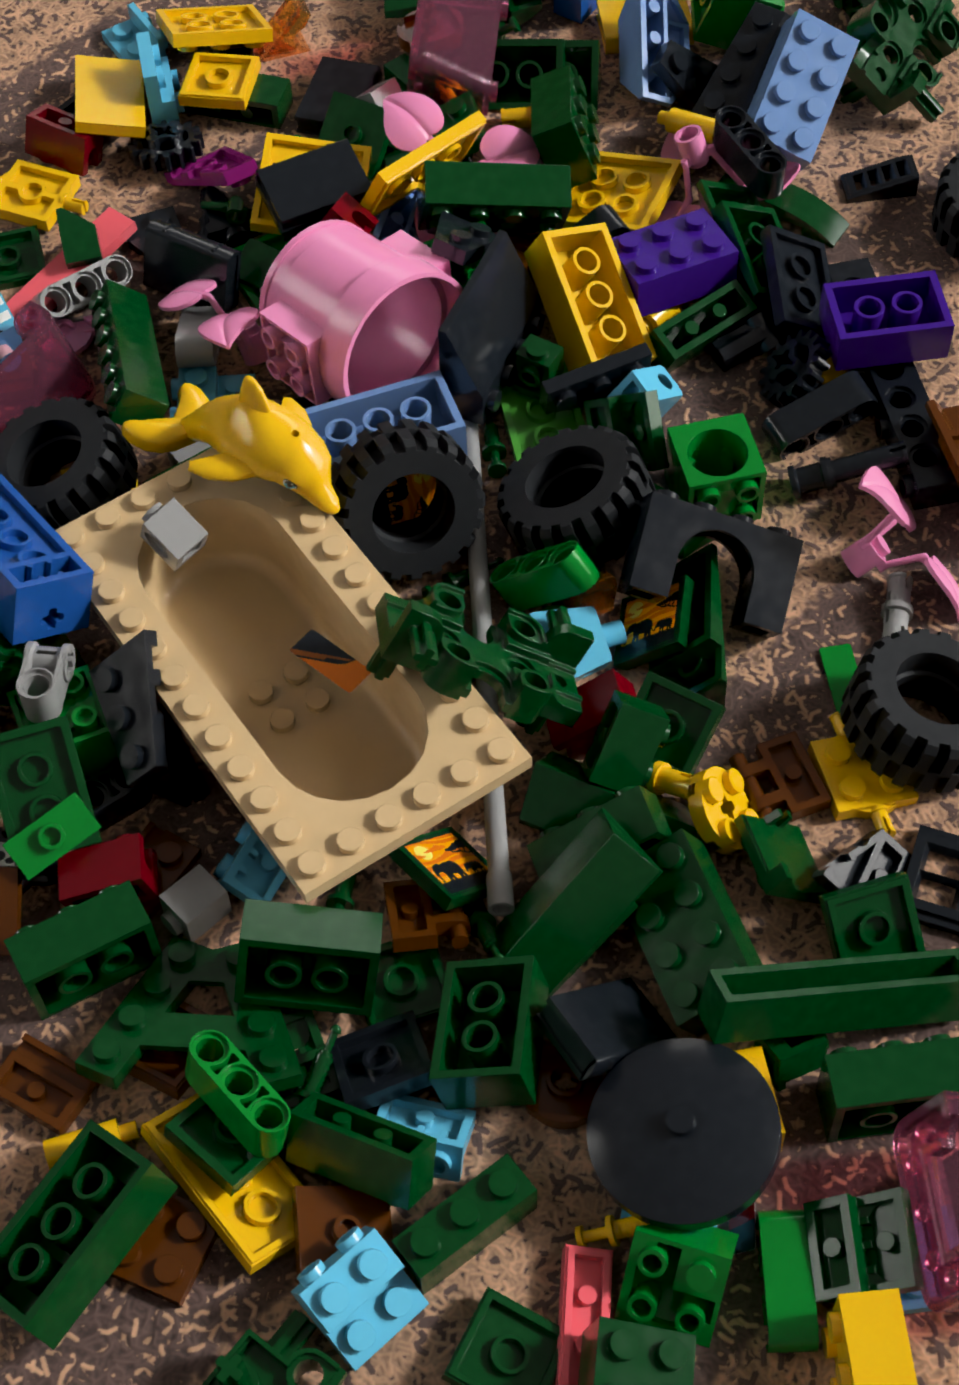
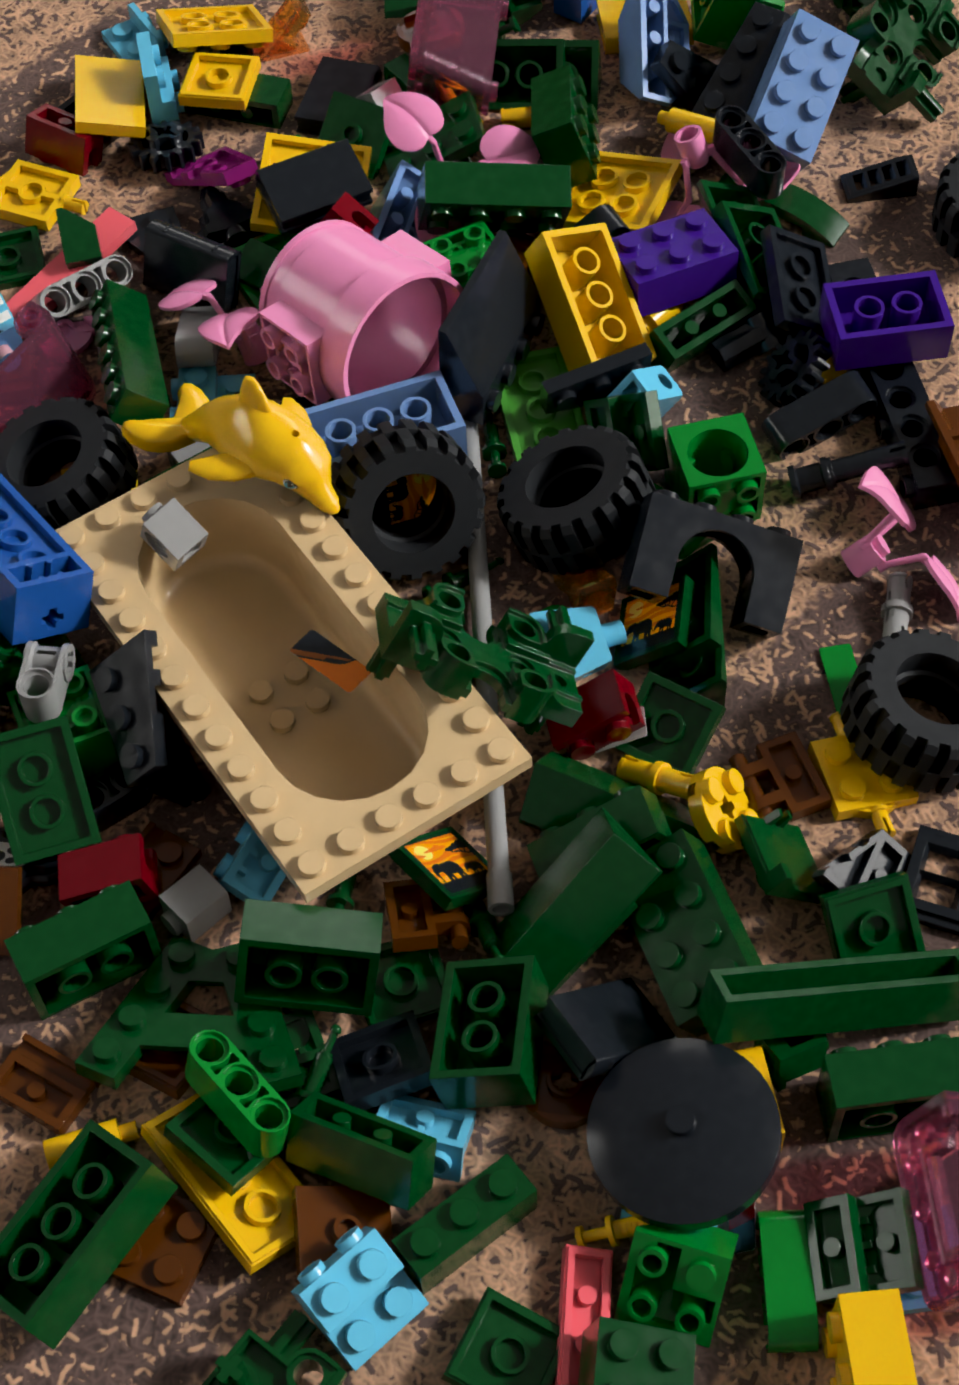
(51, 836): green plate -> none
(233, 209): dark green hand -> none
(404, 175): yellow plate -> none
(460, 239): black wing -> none
(537, 362): dark green brick -> none
(545, 576): green beam -> none
(626, 742): dark green brick -> none

